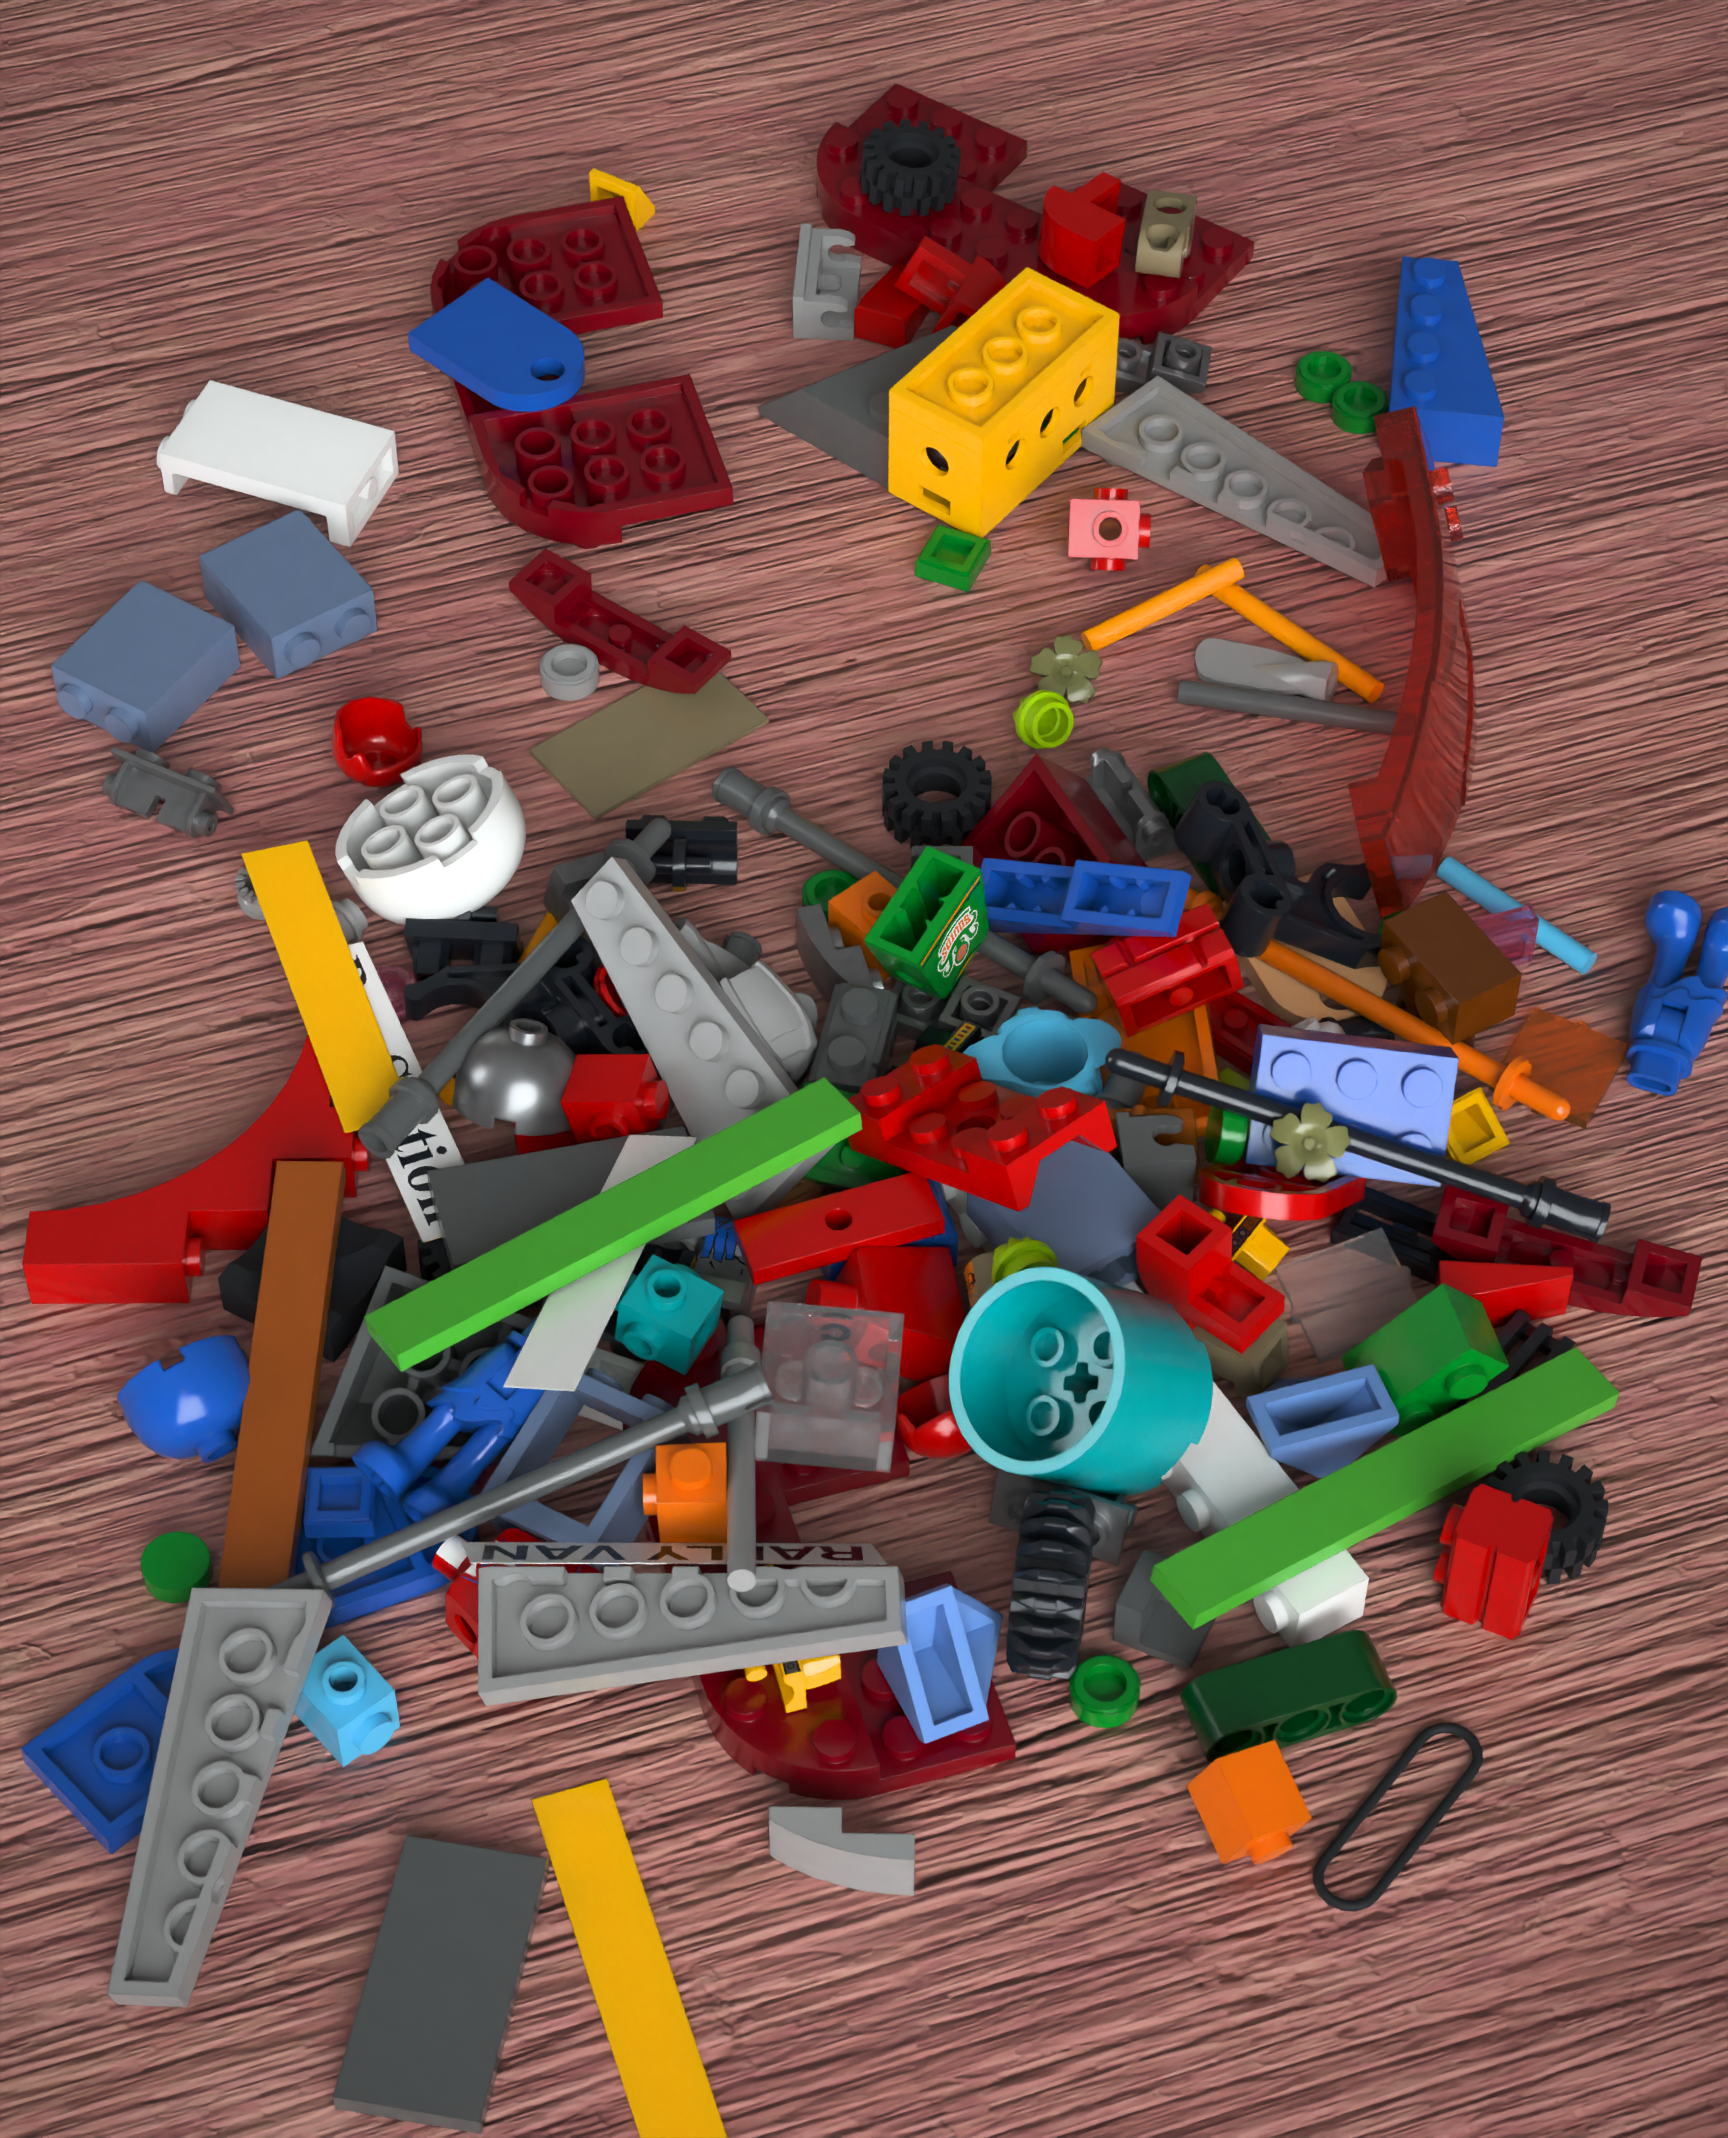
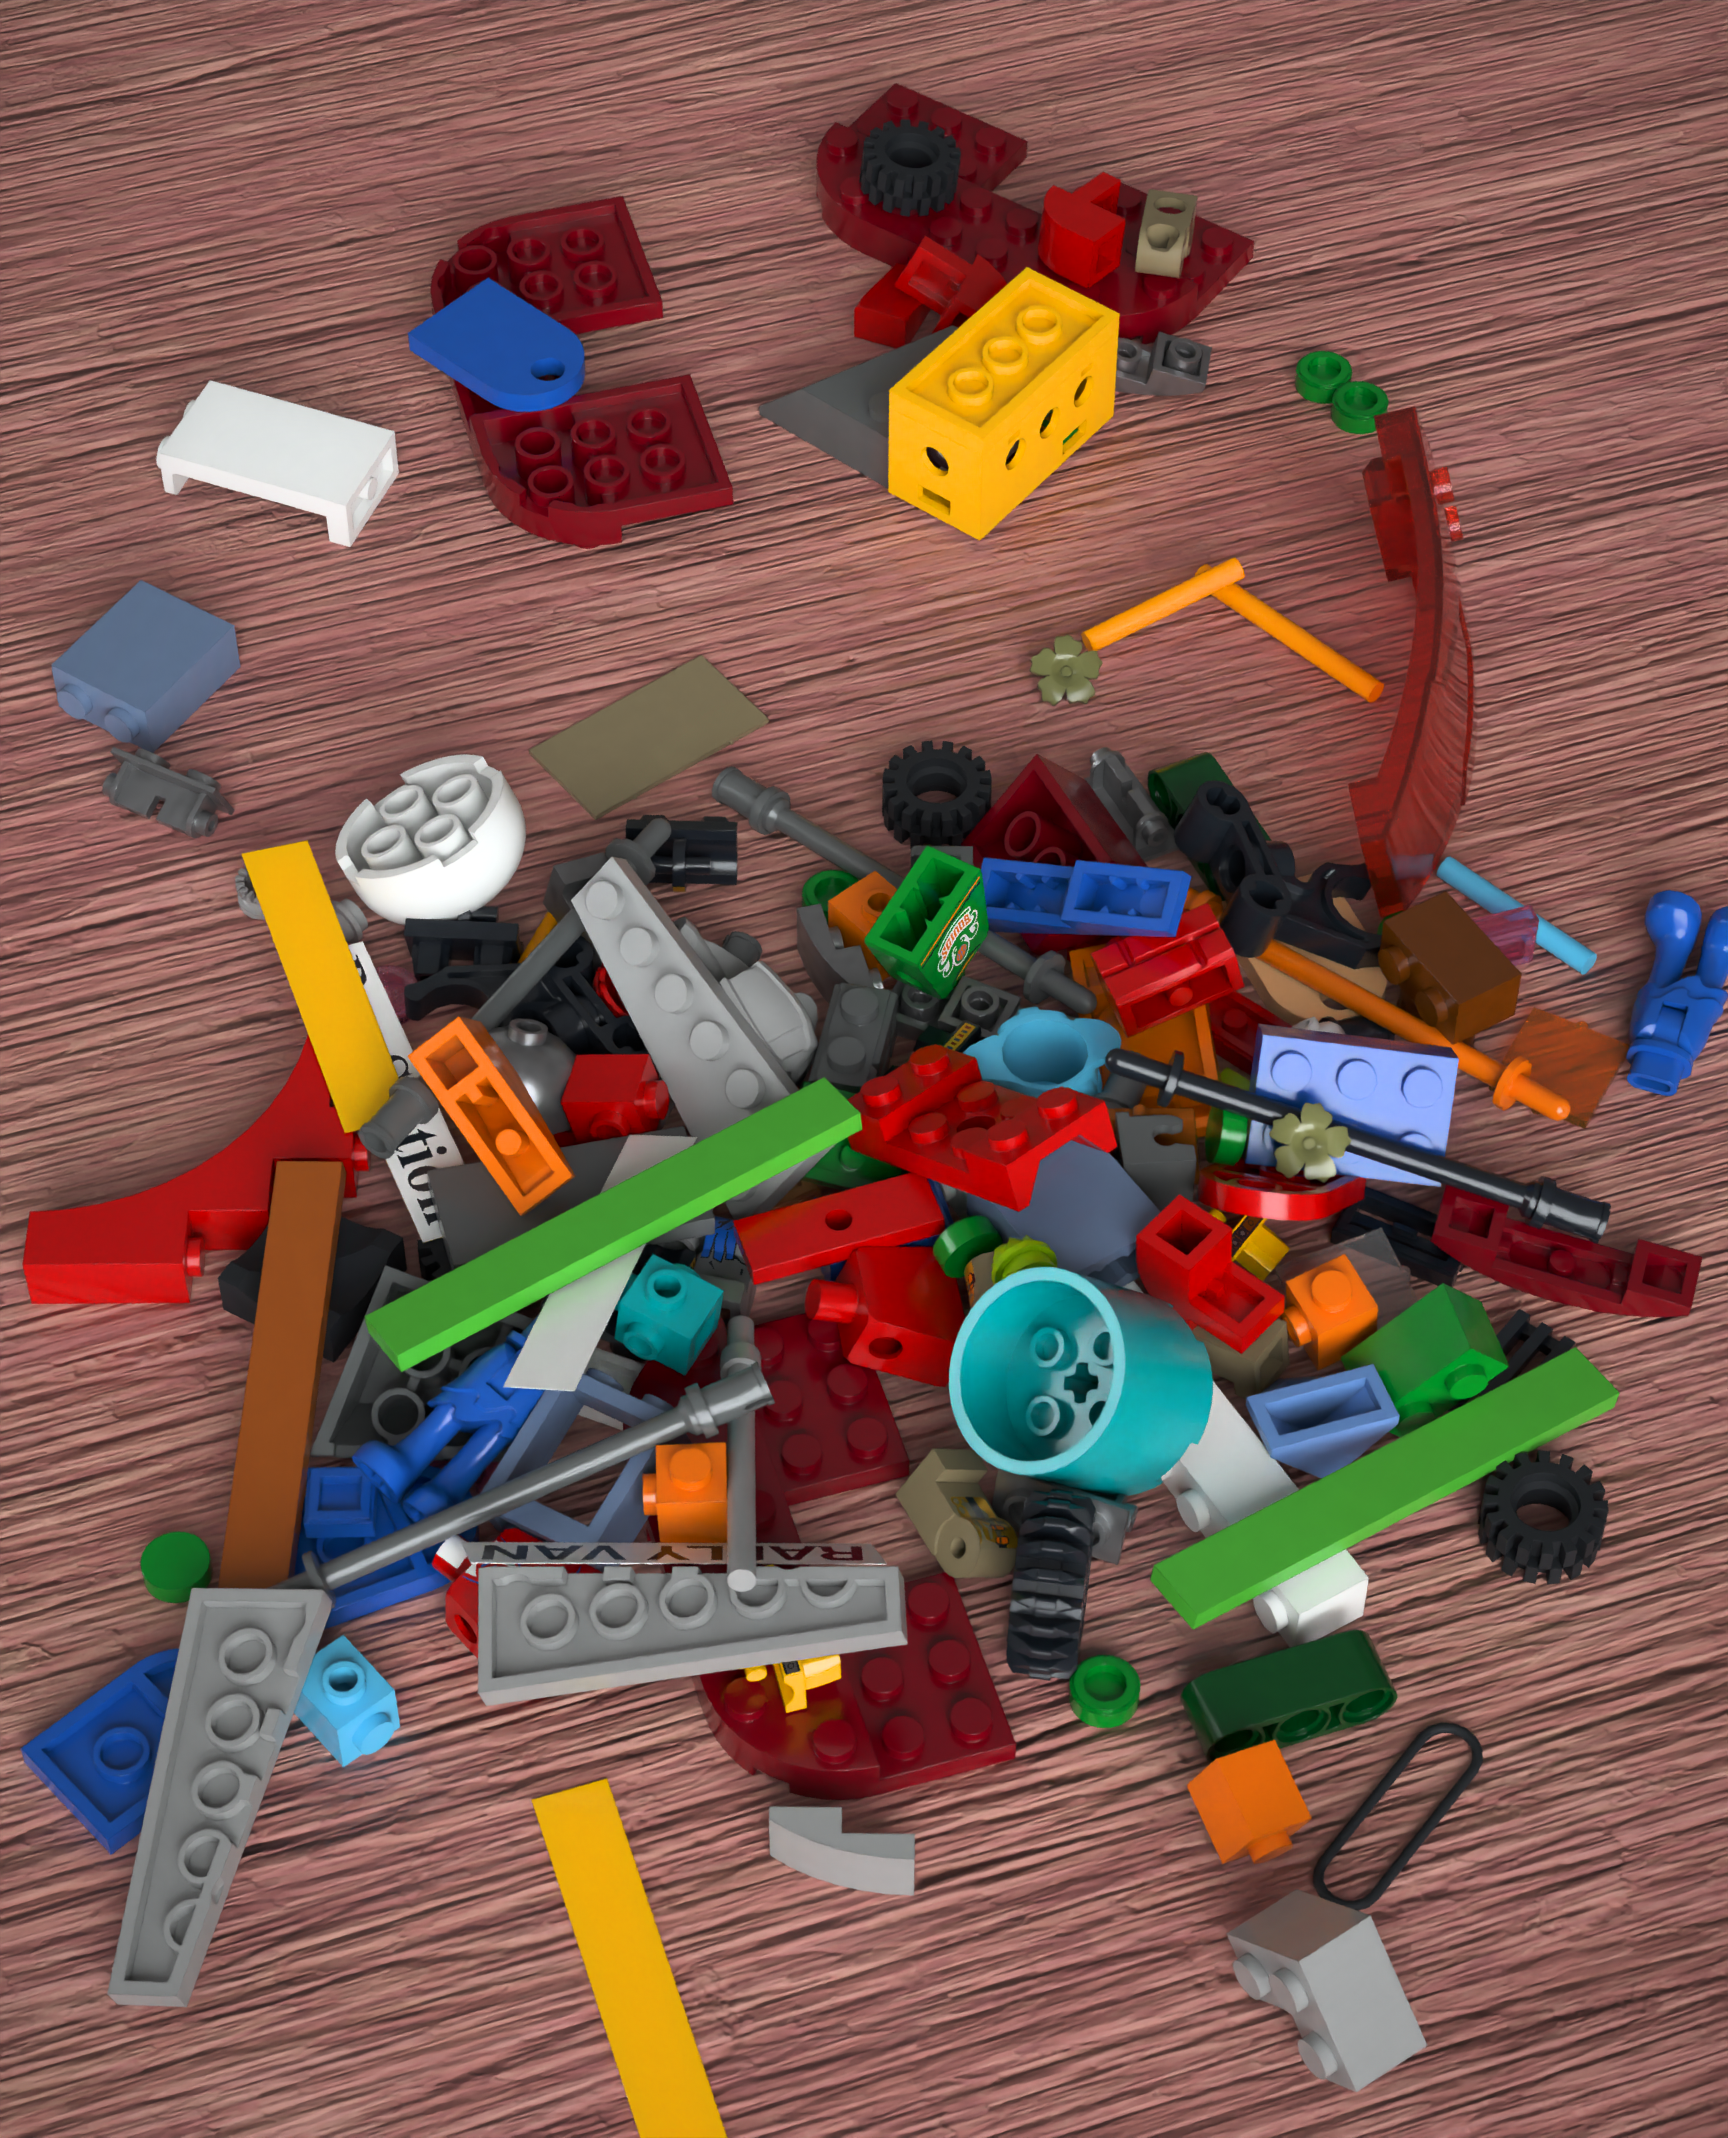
(193, 1403): blue cylinder -> none
(288, 593): sand blue brick -> none
(375, 742): red hair -> none
(442, 1985): dark grey tile -> none
(493, 1111): none -> orange slope
(569, 672): light grey tile -> none
(608, 186): yellow slope -> none
(622, 641): dark red slope -> none
(825, 285): light grey hinge -> none
(830, 1386): clear brick -> none
(928, 1422): red hair -> none
(946, 1665): medium blue slope -> none
(953, 558): green tile -> none
(957, 1517): none -> dark tan leg
(964, 1242): none -> green tile
(1043, 719): lime plate -> none
(1084, 534): brick -> none
(1151, 1623): dark grey panel -> none
(1220, 466): light grey wing -> none
(1264, 670): light grey piece -> none
(1286, 707): dark grey bar -> none
(1329, 1311): none -> orange brick
(1335, 1982): none -> light grey brick
(1443, 364): blue wedge -> none
(1473, 1129): yellow slope -> none
(1493, 1560): red brick -> none
(1509, 1287): red slope -> none

